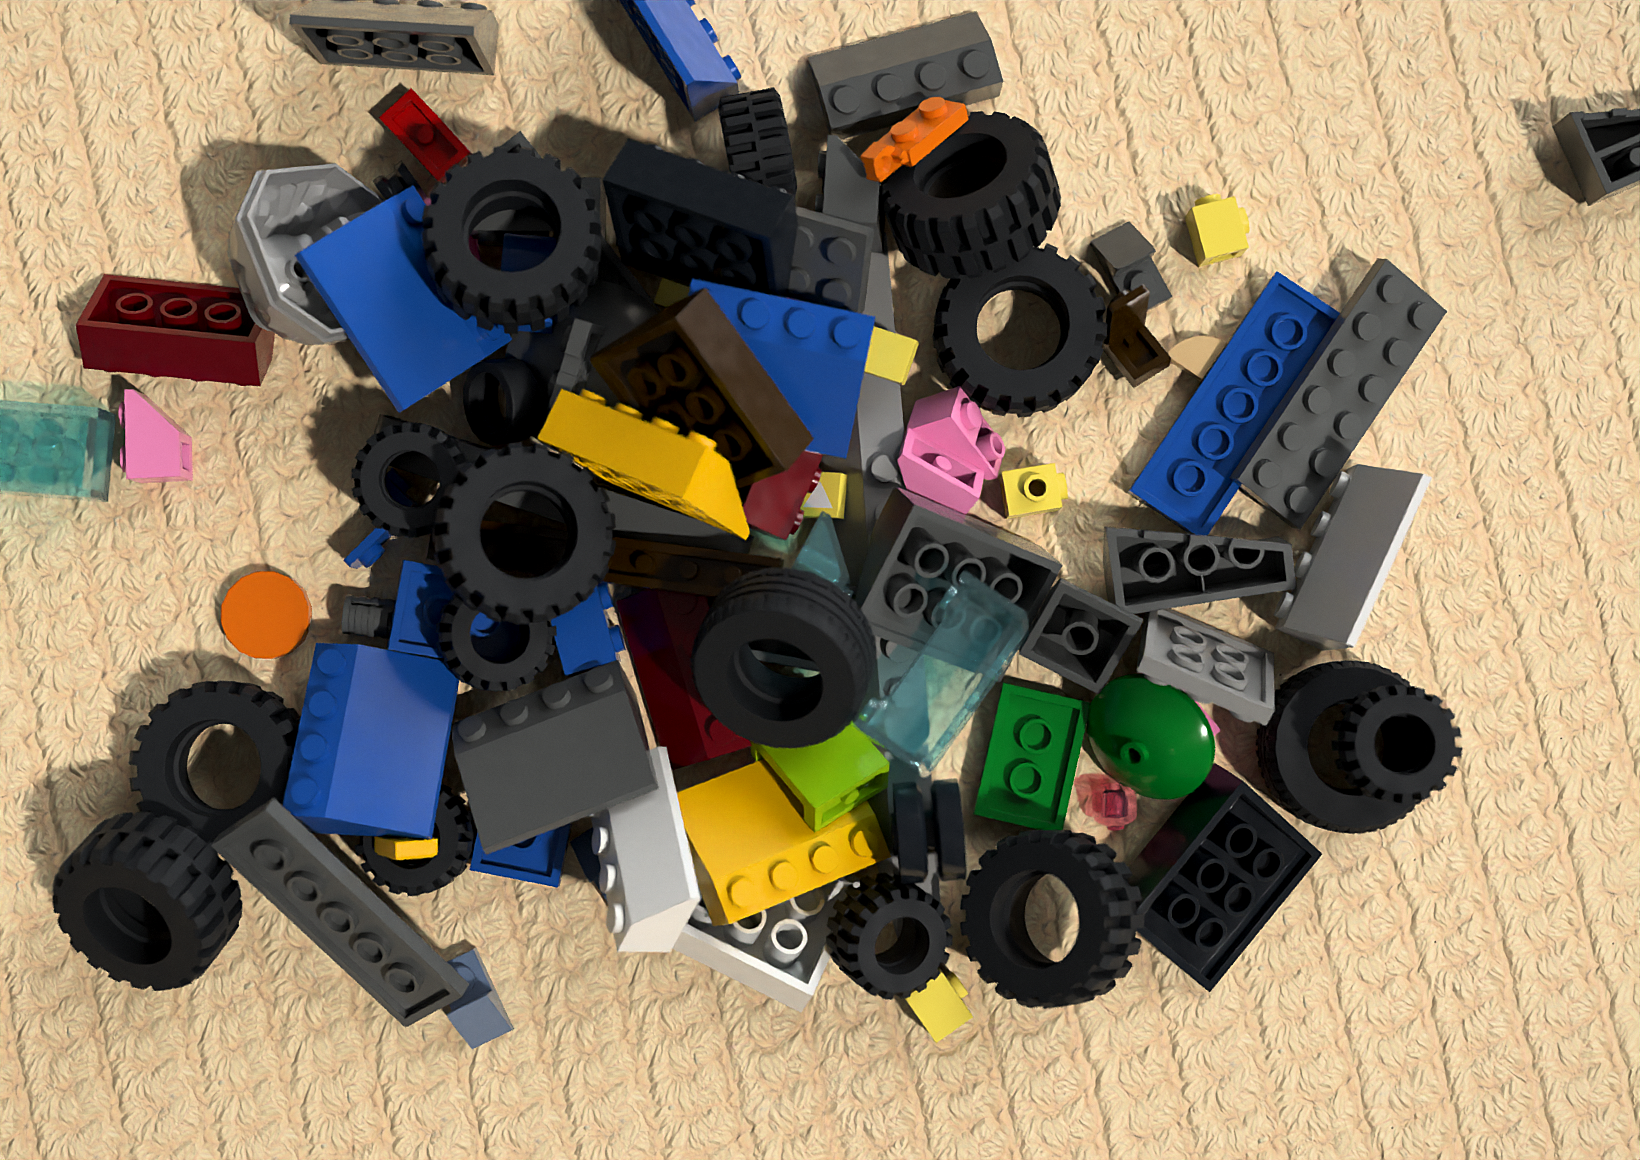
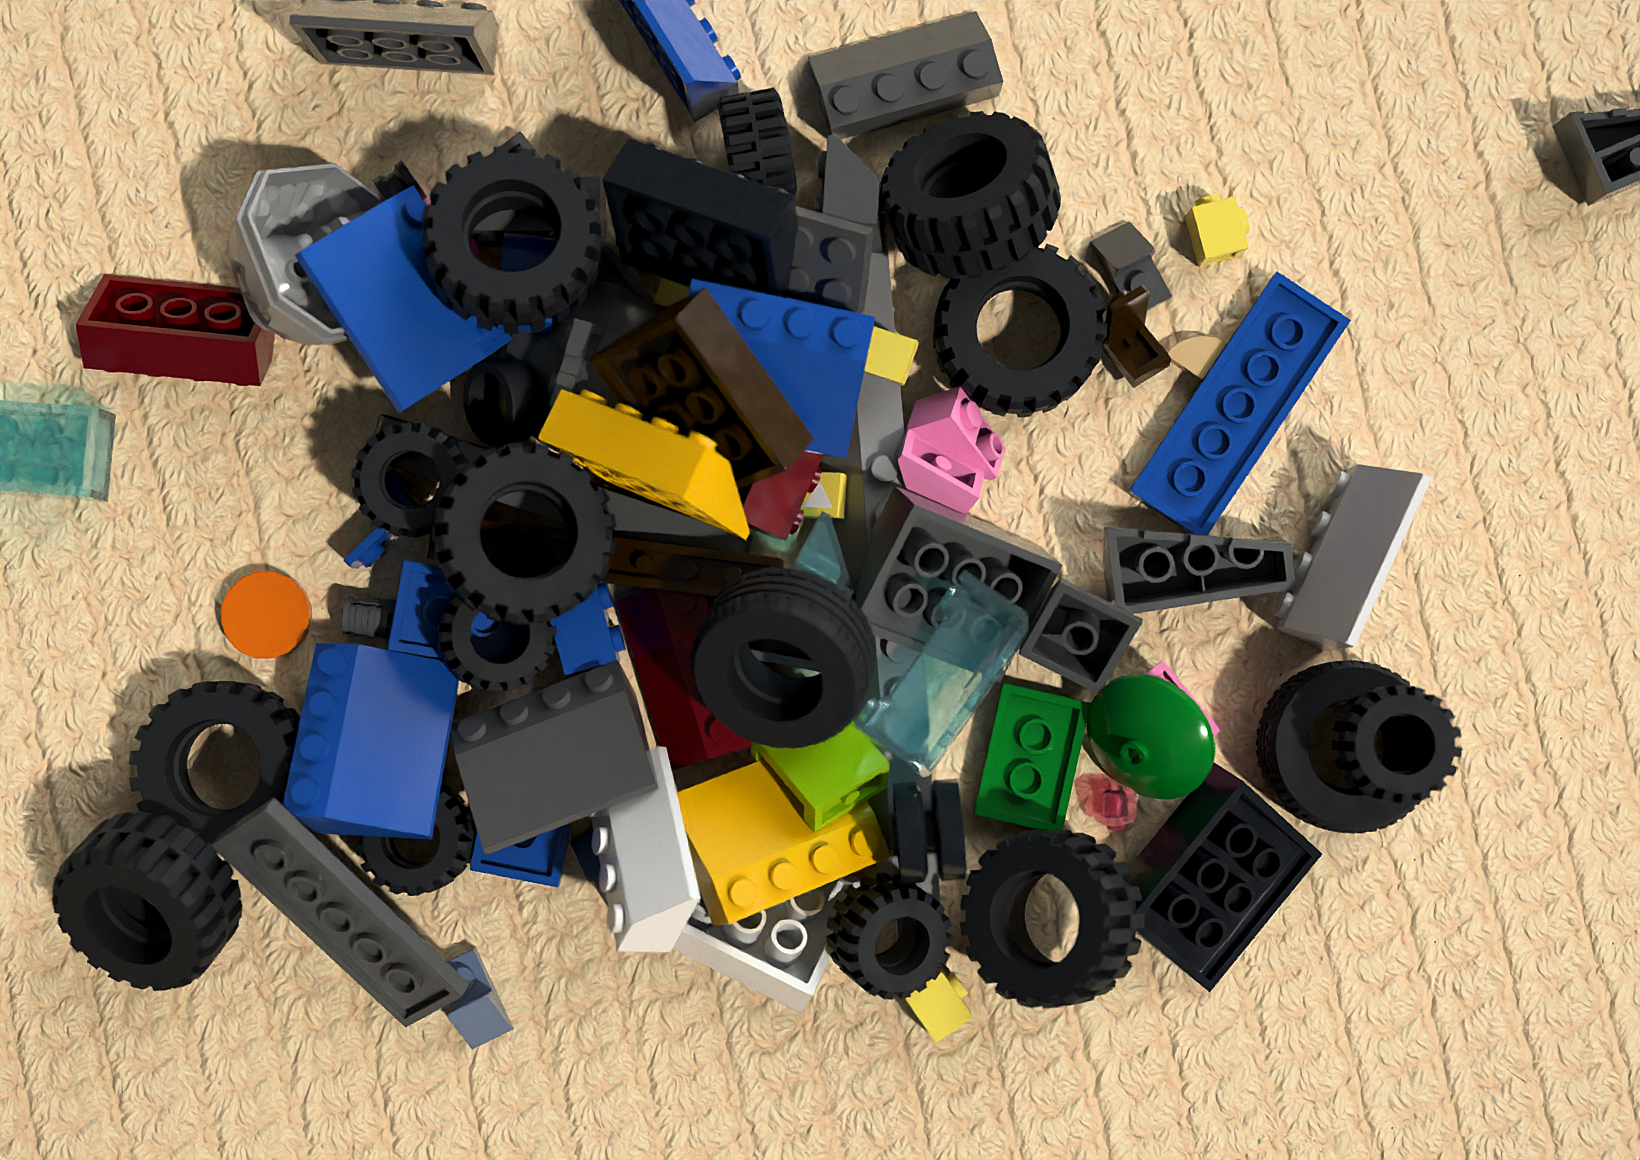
(154, 443): bright pink slope -> none
(406, 848): yellow tile -> none
(425, 135): red plate -> none
(913, 137): orange hinge -> none
(1032, 490): light yellow brick -> none
(1207, 664): light grey plate -> none
(1338, 393): dark grey plate -> none

